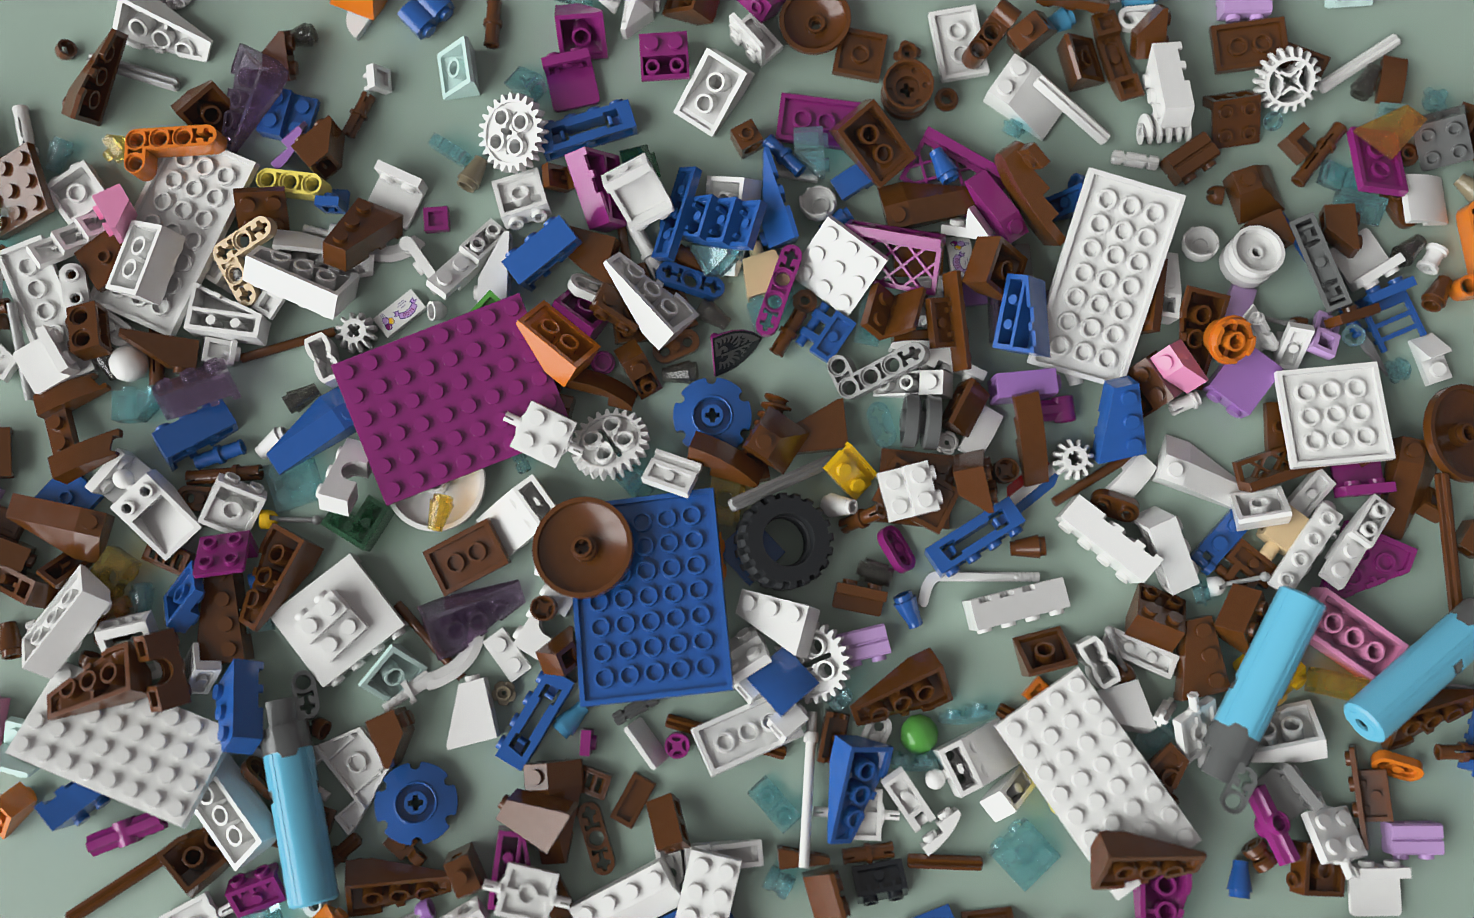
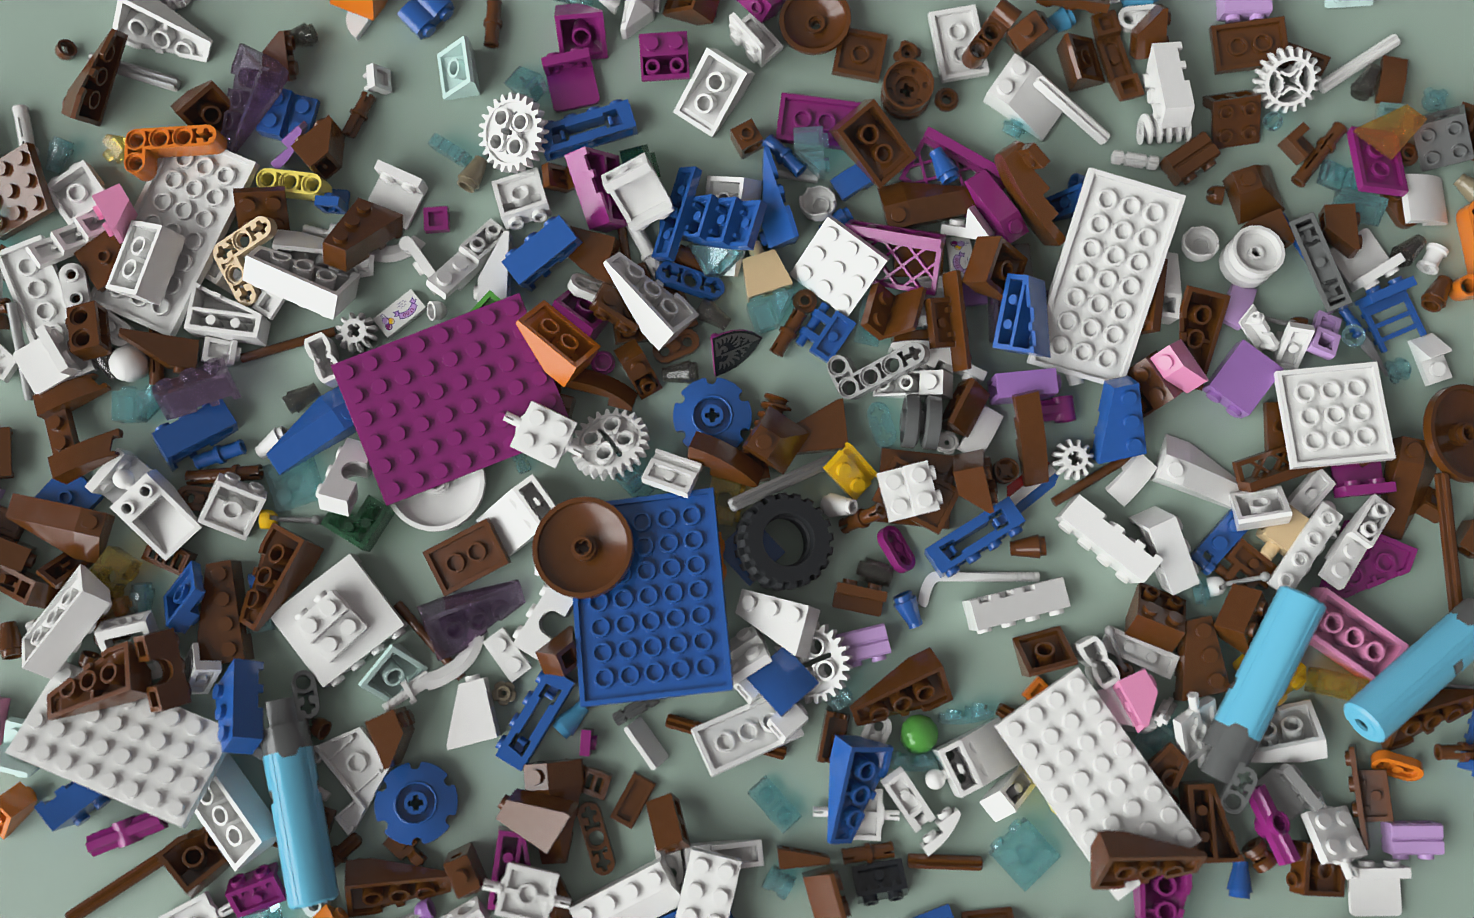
(224, 554): magenta bracket -> none
(254, 772): reddish brown plate -> none
(439, 511): clear yellow cone -> none
(540, 606): reddish brown wheel -> none
(677, 751): magenta wheel -> none
(775, 289): magenta beam -> none
(810, 738): white bar -> none
(1116, 505): reddish brown plate -> none
(1137, 697): none -> bright pink slope
(1184, 403): white pin -> none
(1207, 816): none -> reddish brown wedge
(1229, 339): orange cone -> none
(1352, 314): reddish brown plate -> none

